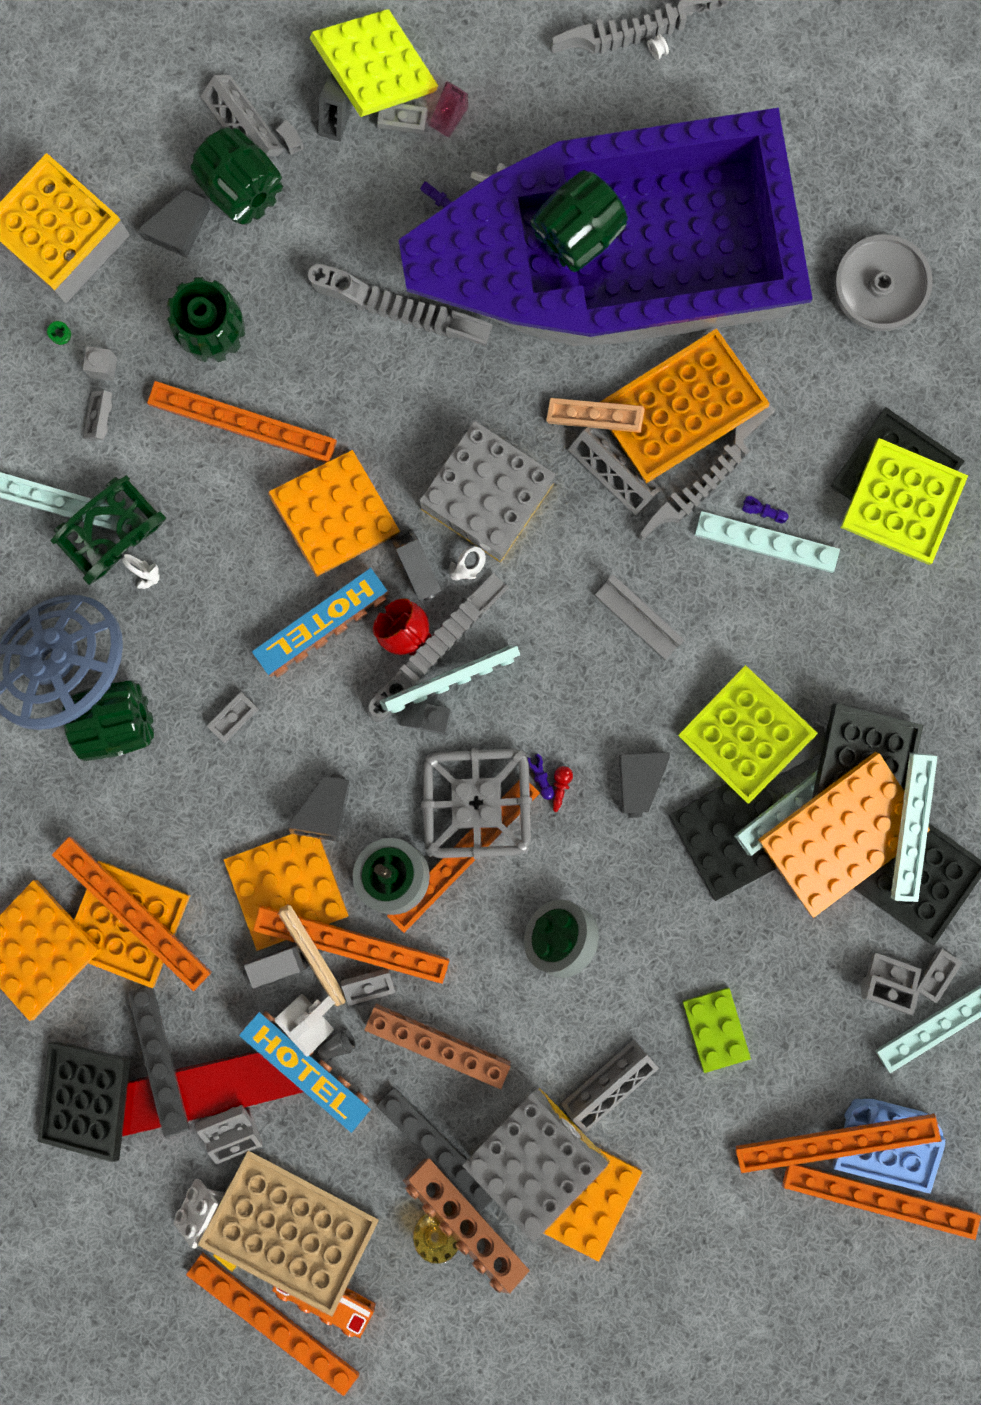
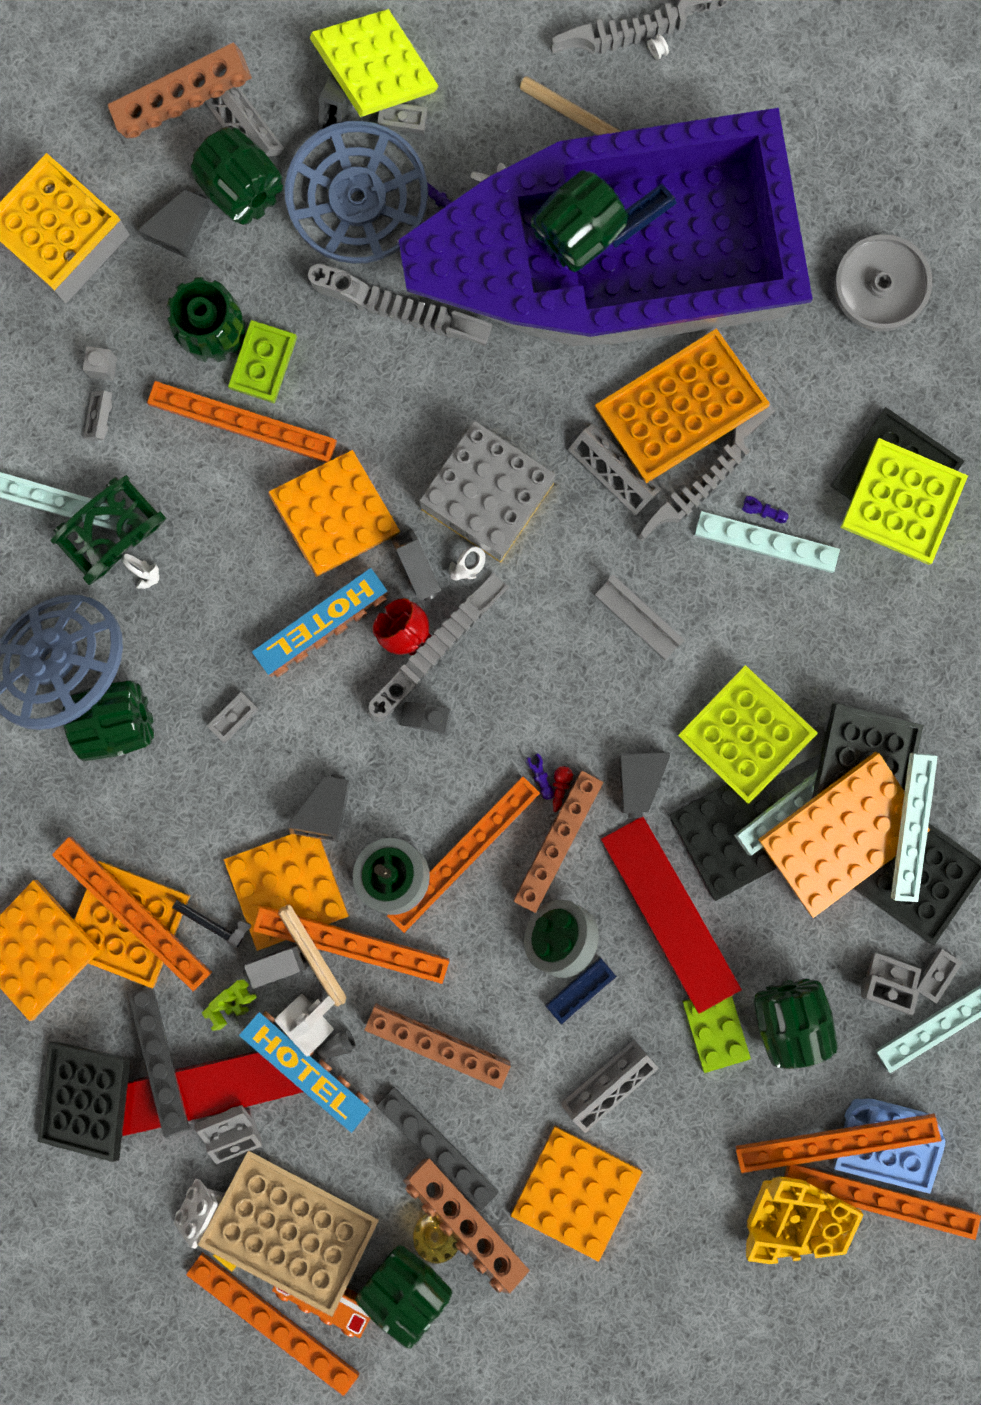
(57, 340): green bush -> none
(167, 89): none -> nougat brick
(223, 1001): none -> lime piece
(232, 938): none -> black piece
(262, 361): none -> lime plate
(290, 137): light grey piece -> none
(352, 180): none -> sand blue dish
(368, 986): light grey plate -> none
(404, 1296): none -> dark green wheel
(441, 682): light aqua plate -> none
(450, 109): clear pink slope -> none
(489, 813): light grey plate -> none
(536, 1164): light grey piece -> none
(558, 841): none -> nougat brick
(566, 107): none -> tan axle
(580, 990): none -> dark blue plate
(595, 415): light nougat plate -> none
(645, 211): none -> dark blue plate
(671, 915): none -> red slope
(796, 1024): none -> dark green wheel
(797, 1221): none -> yellow wedge

